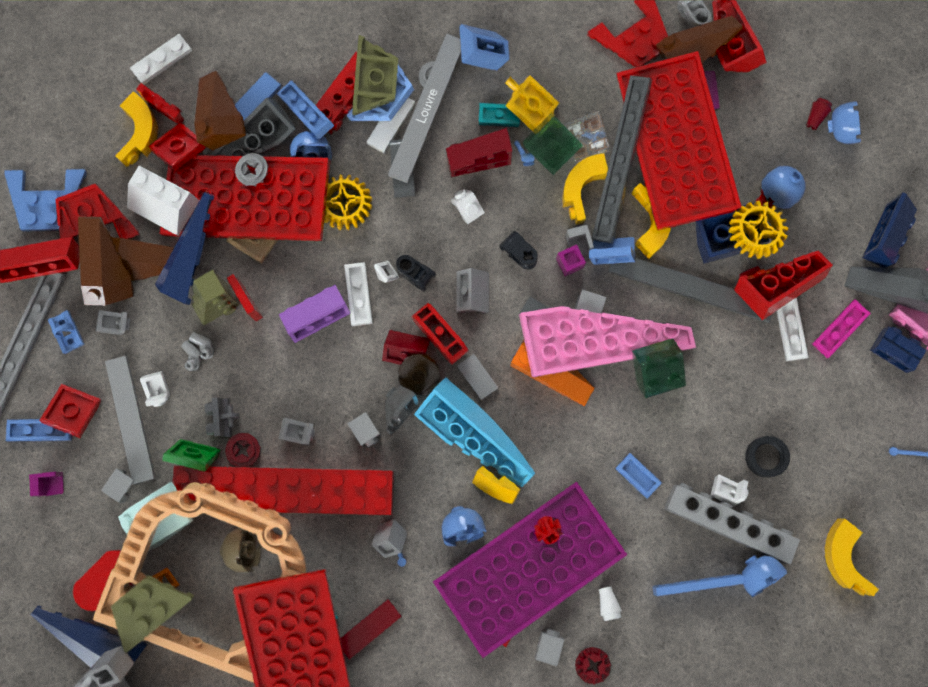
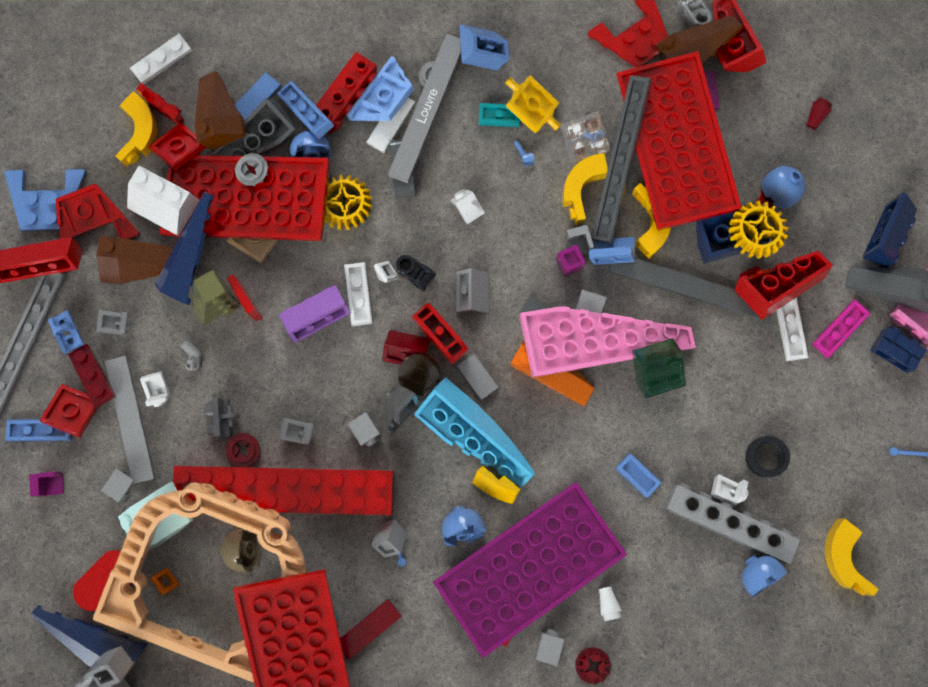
(91, 375): none -> dark red plate
(101, 268): reddish brown wedge -> none
(145, 609): olive wing -> none
(191, 455): green tile -> none
(205, 345): light grey arm -> none
(373, 77): olive wing -> none
(480, 153): dark red wedge -> none
(518, 248): black piece -> none
(548, 530): red gear -> none
(552, 143): clear green brick -> none
(699, 584): medium blue tile -> none
(845, 123): medium blue cylinder -> none

